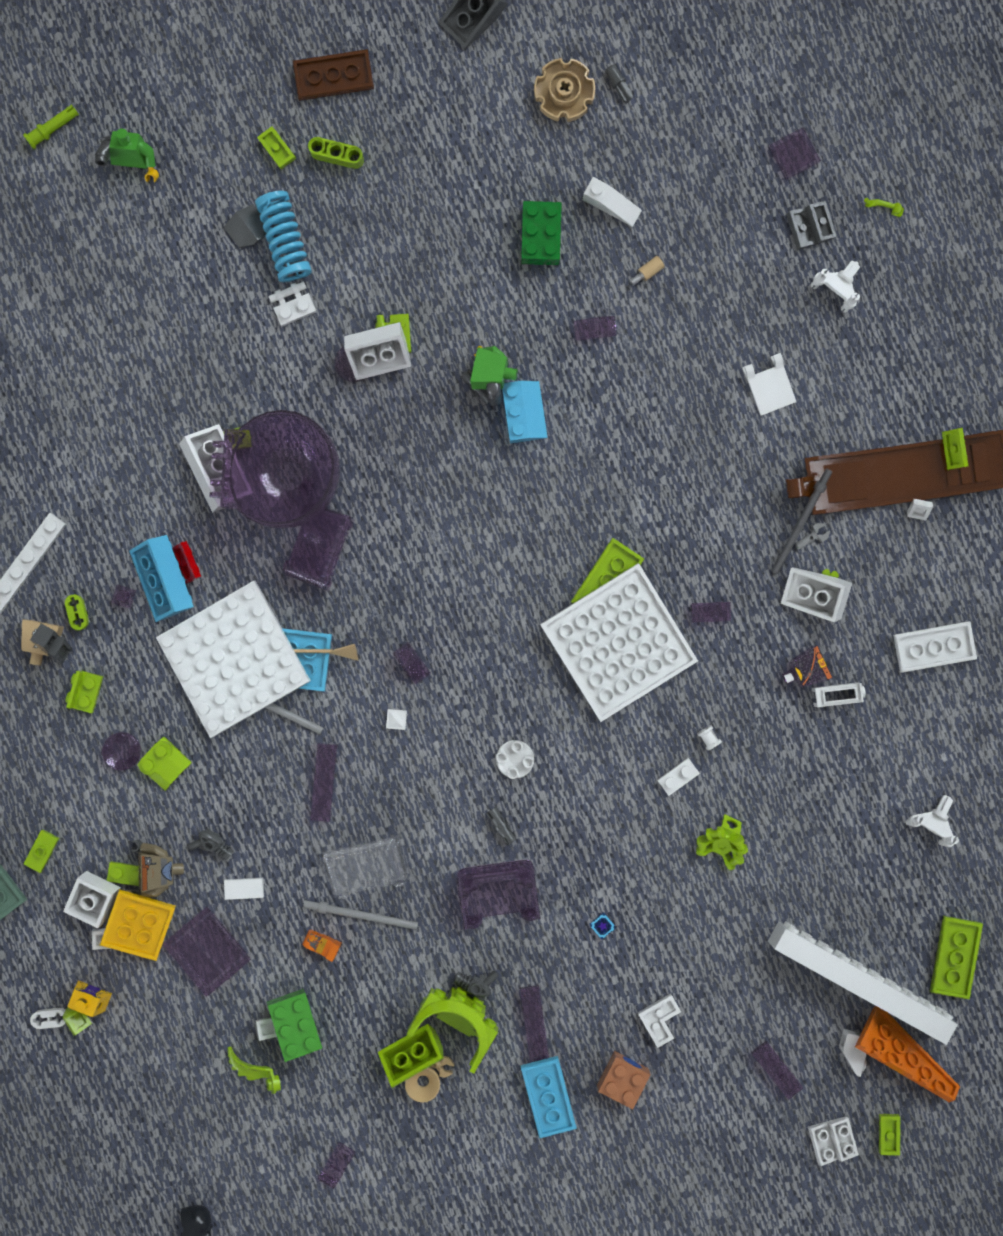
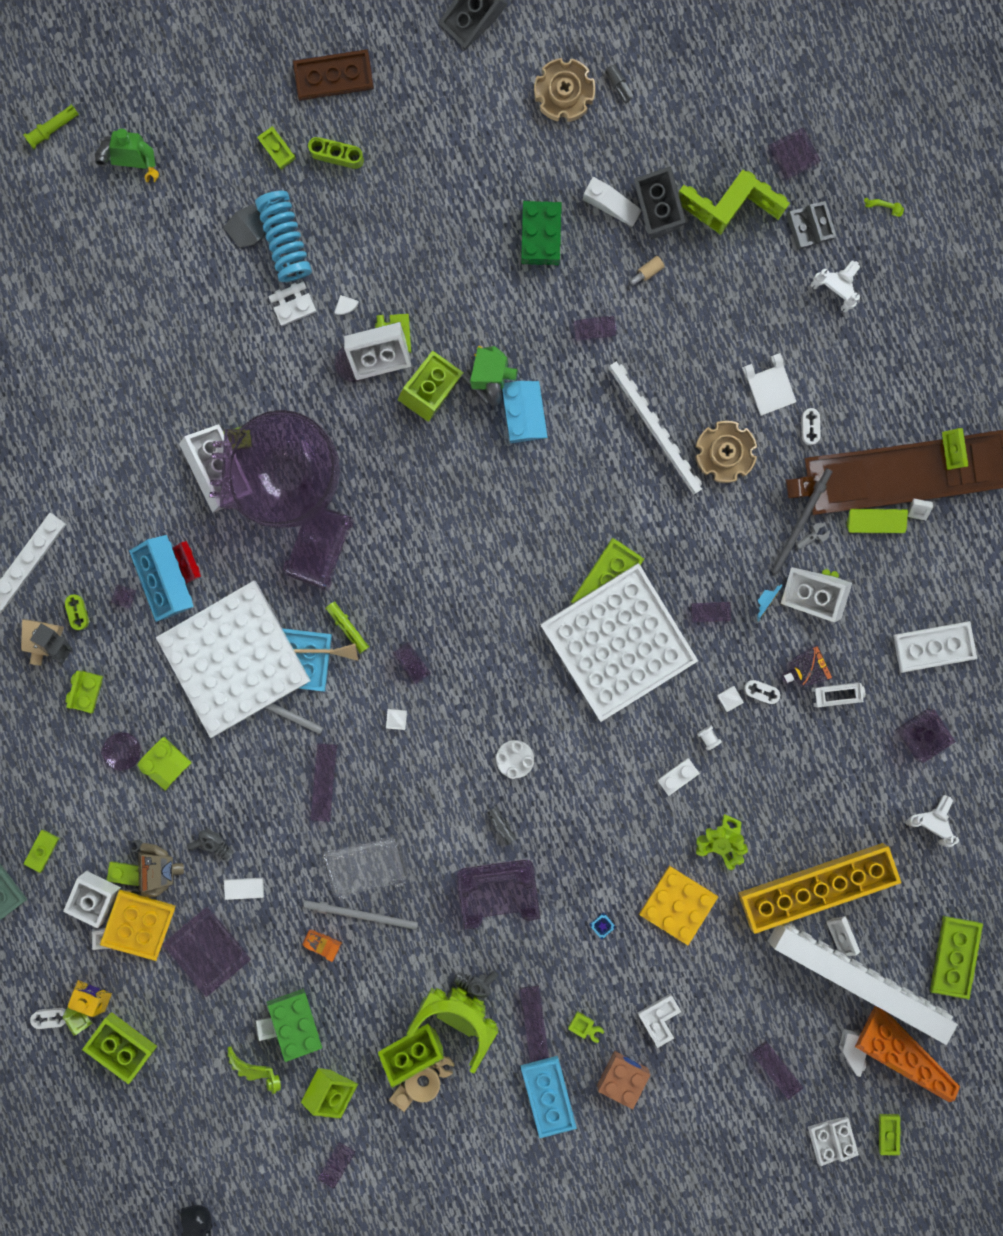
(119, 1048): none -> lime brick
(328, 1094): none -> lime slope
(343, 622): none -> lime pin
(345, 305): none -> white tile
(401, 1098): none -> tan plate
(430, 386): none -> lime slope
(582, 1026): none -> lime plate
(659, 433): none -> white plate
(660, 202): none -> dark grey slope
(678, 905): none -> yellow plate
(714, 461): none -> tan piece
(730, 698): none -> white tile
(743, 187): none -> lime bracket
(760, 696): none -> white beam
(766, 599): none -> medium azure piece
(805, 426): none -> white beam
(819, 887): none -> yellow brick
(843, 936): none -> white plate
(877, 520): none -> lime slope
(925, 735): none -> clear purple brick

